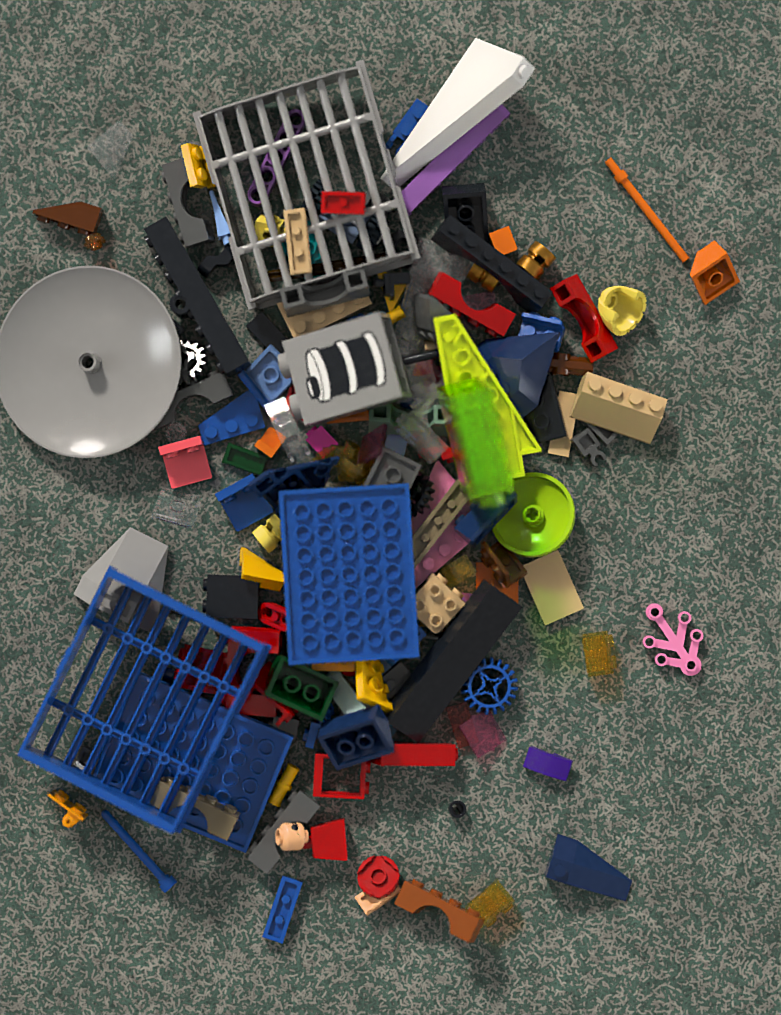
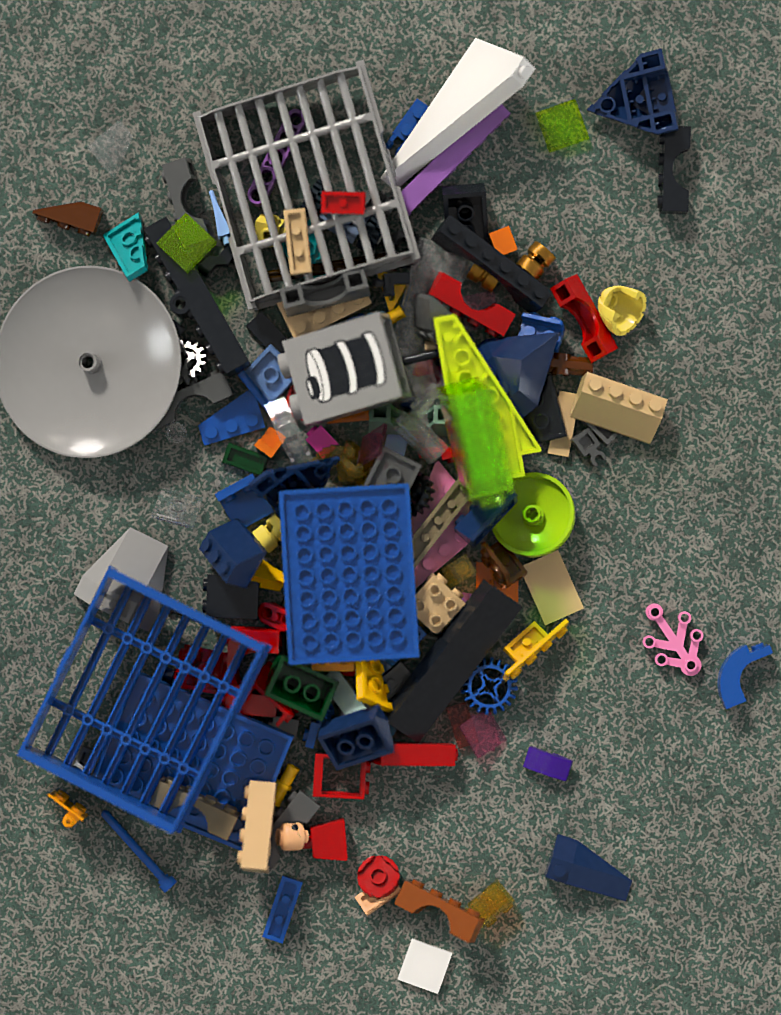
(94, 241): clear orange plate -> none
(129, 246): none -> teal wing
(186, 243): none -> clear neon green tile
(186, 462): coral bracket -> none
(196, 166): yellow plate -> none
(233, 552): none -> dark blue slope
(258, 826): none -> tan wedge
(424, 966): none -> white tile
(460, 807): black hinge -> none
(528, 644): none -> yellow bracket
(562, 126): none -> clear neon green plate
(598, 653): clear yellow brick -> none
(621, 177): orange bar -> none
(641, 96): none -> dark blue wedge
(673, 197): none -> black arch
(712, 272): orange slope -> none
(731, 669): none -> blue arch

